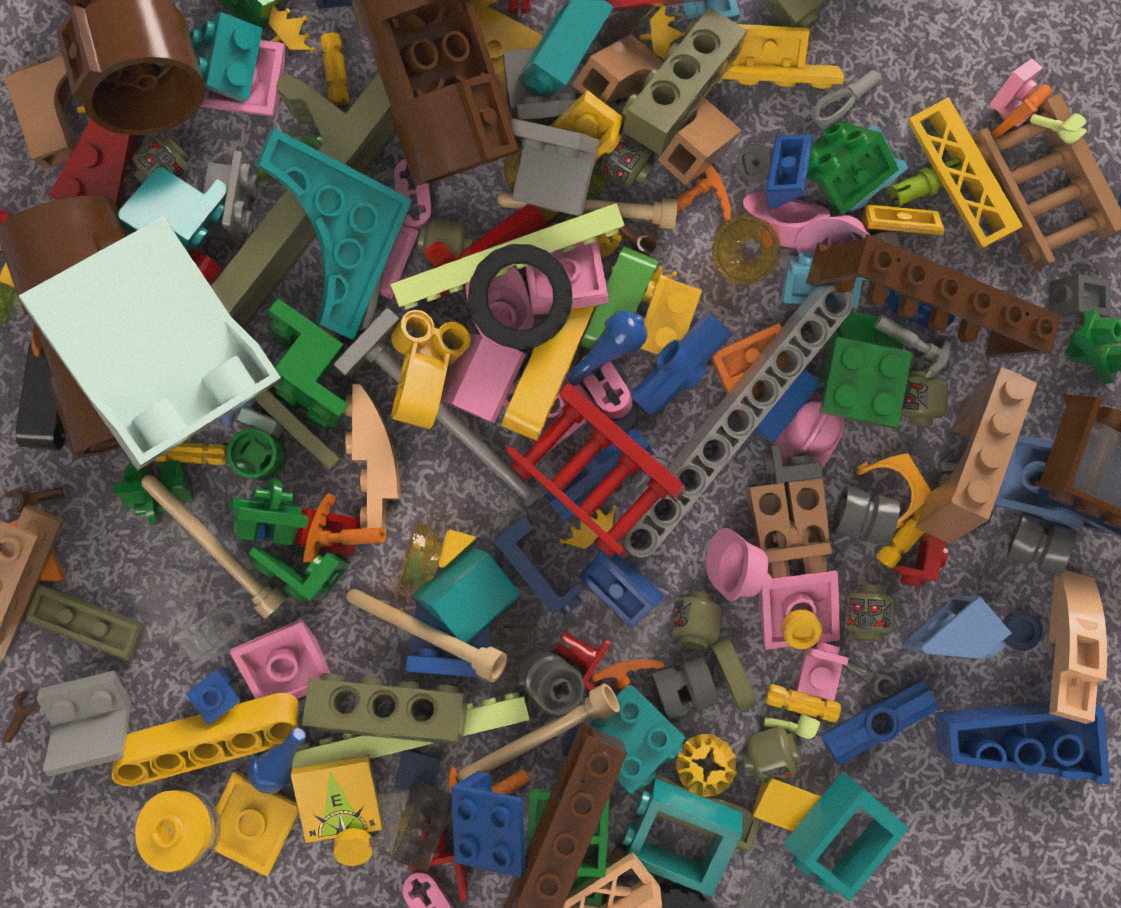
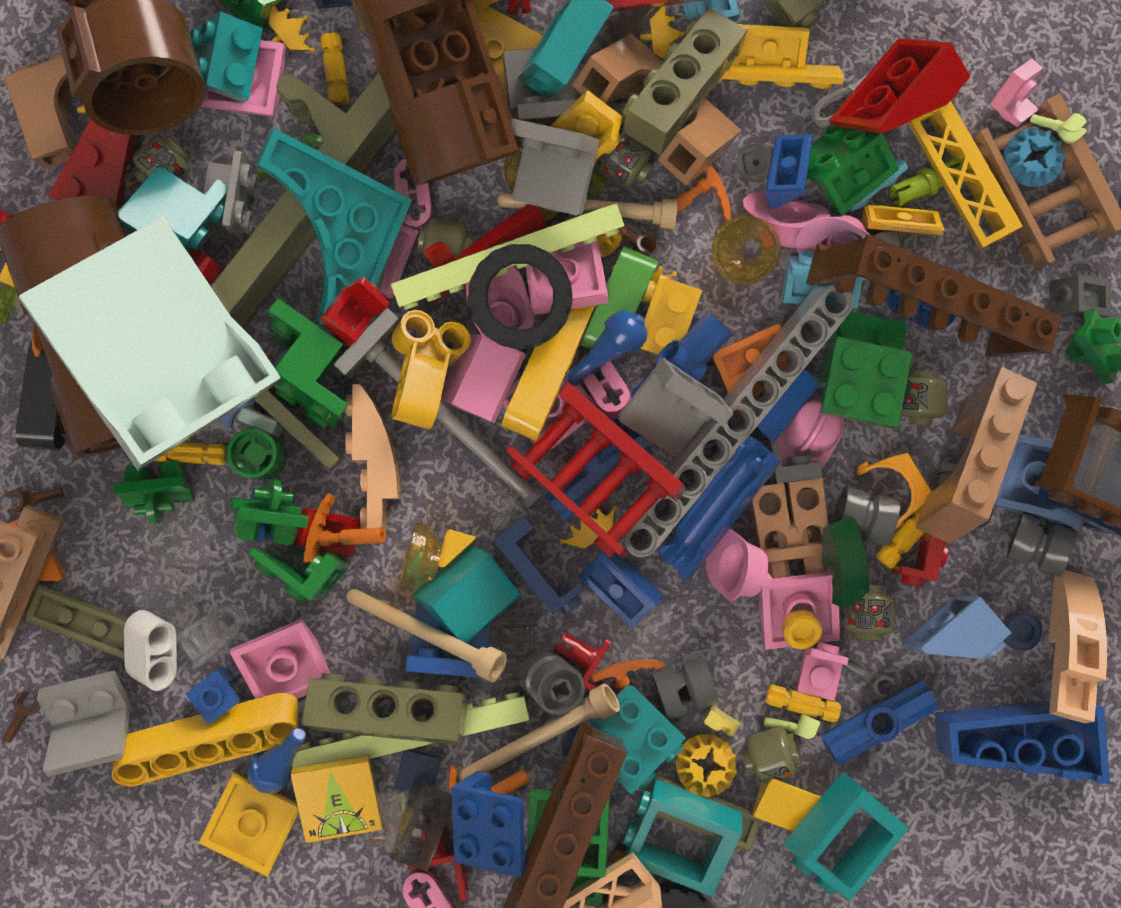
(150, 650): none -> white beam
(177, 830): yellow piece -> none
(264, 597): tan piece -> none
(352, 847): yellow tile -> none
(354, 310): none -> red bracket
(672, 408): none -> light grey bracket
(696, 621): olive head -> none
(719, 507): none -> blue piece
(719, 720): none -> light yellow tile
(733, 674): olive beam -> none
(846, 554): none -> dark green slope
(903, 85): none -> red slope
(906, 337): light grey piece -> none
(1025, 109): orange piece -> none
(1033, 173): none -> dark azure gear

